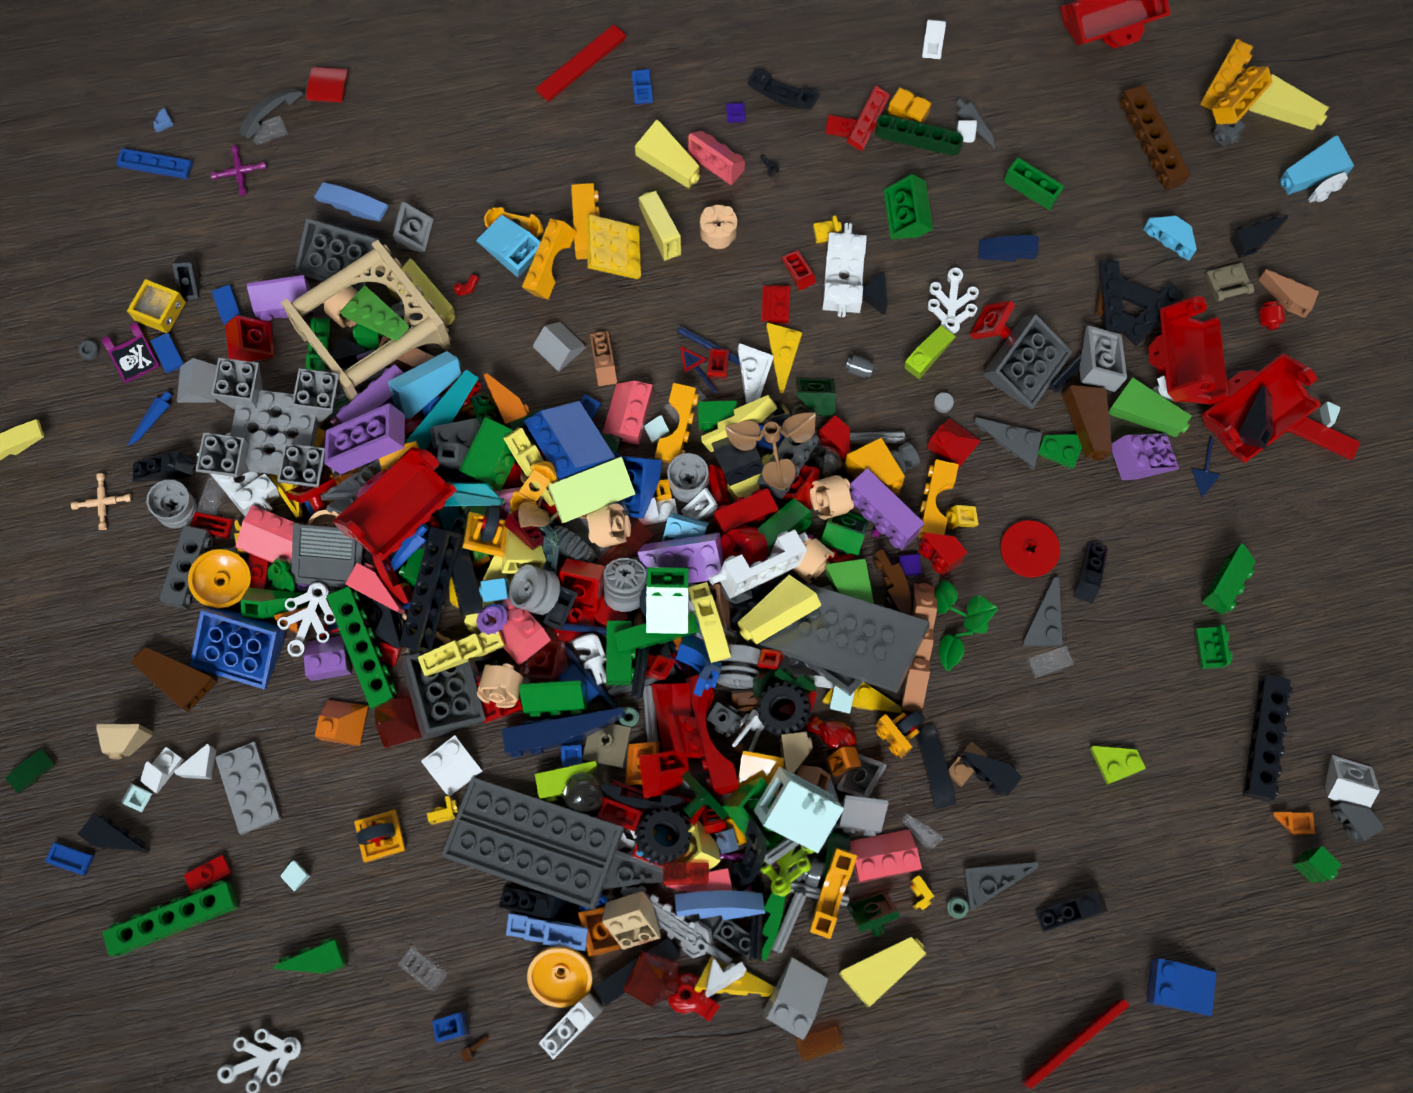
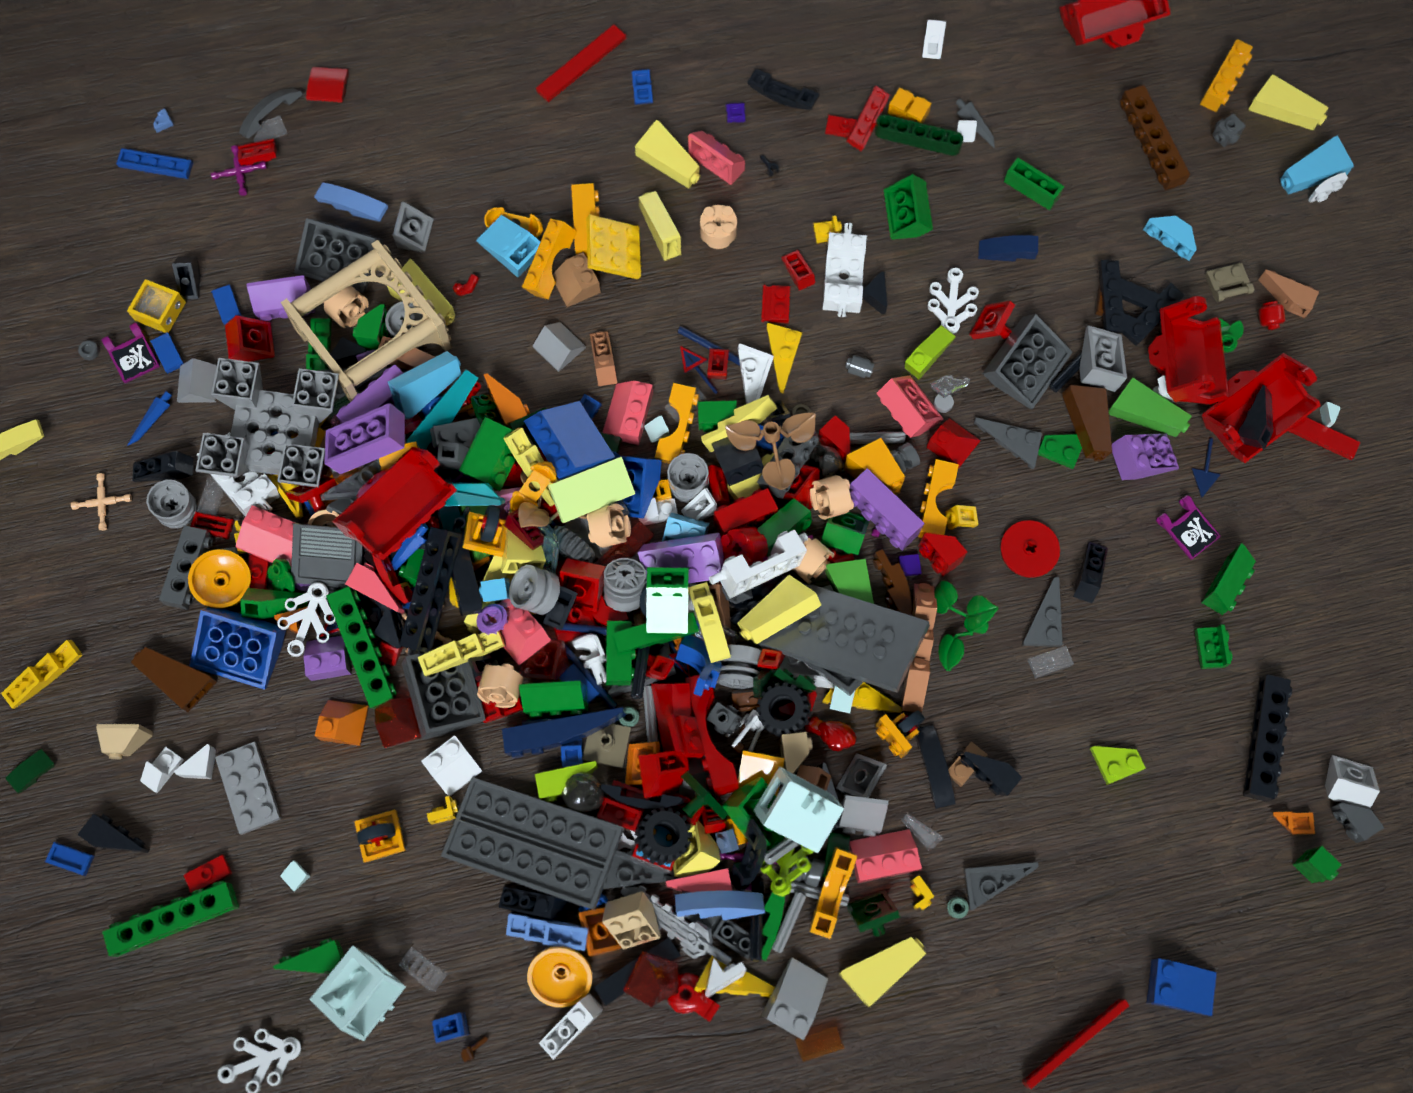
(42, 674): none -> yellow slope
(136, 797): light aqua slope -> none
(257, 152): none -> red plate
(357, 993): none -> light aqua piece
(374, 314): bright green wing -> none
(576, 280): none -> medium nougat slope
(685, 874): clear red slope -> none
(817, 395): dark green slope -> none
(843, 761): orange slope -> none
(909, 405): none -> coral slope
(948, 385): none -> clear tile
(1071, 911): black slope -> none
(1191, 531): none -> flag
(1231, 334): none -> green plate
(1242, 95): light orange brick -> none
(1251, 239): black slope -> none

